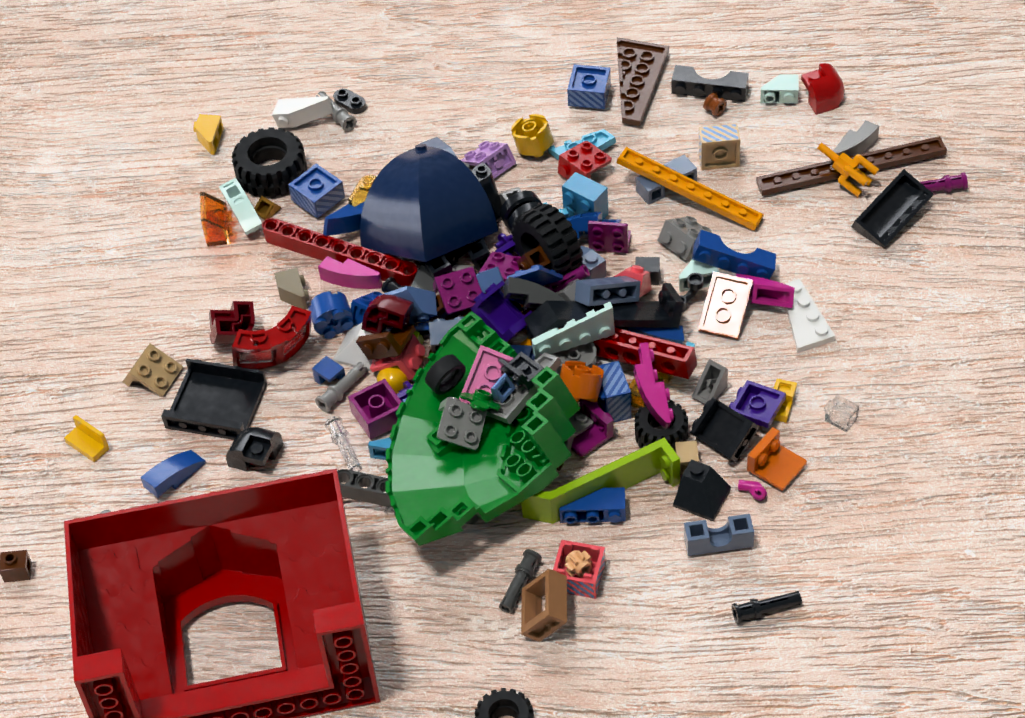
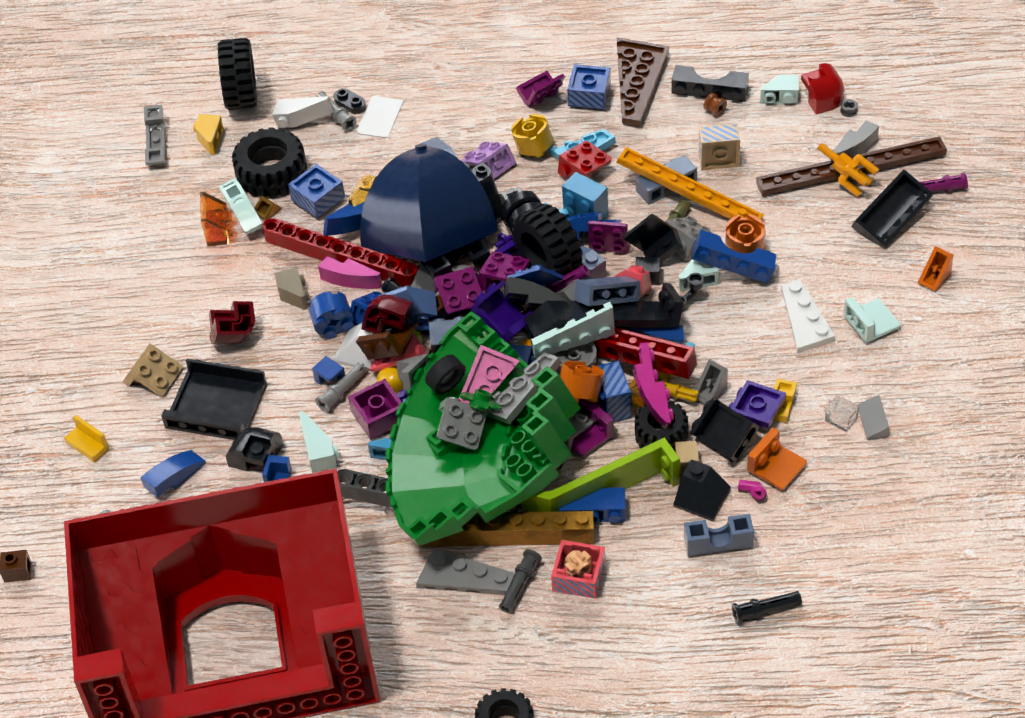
(155, 135): none -> light grey slope
(237, 74): none -> black tyre
(274, 346): red window -> none
(276, 468): none -> blue panel
(319, 445): none -> light aqua slope
(339, 430): clear pin -> none
(379, 116): none -> white sticker
(408, 367): none -> light grey slope
(456, 572): none -> light grey wing
(489, 277): medium blue slope -> none
(502, 388): medium blue slope -> none
(521, 370): black bracket -> none
(523, 529): none -> pearl gold brick
(533, 257): reddish brown brick -> none
(540, 87): none -> magenta bracket
(541, 624): medium nougat window -> none
(654, 238): none -> black bracket
(680, 210): none -> olive axle
(680, 392): none -> yellow axle
(725, 305): tile -> none
(745, 234): none -> orange brick
(770, 292): dark pink slope -> none
(848, 108): none -> dark grey bush
(870, 319): none -> light aqua bracket
(873, 418): none -> light grey slope
(937, 269): none -> orange slope

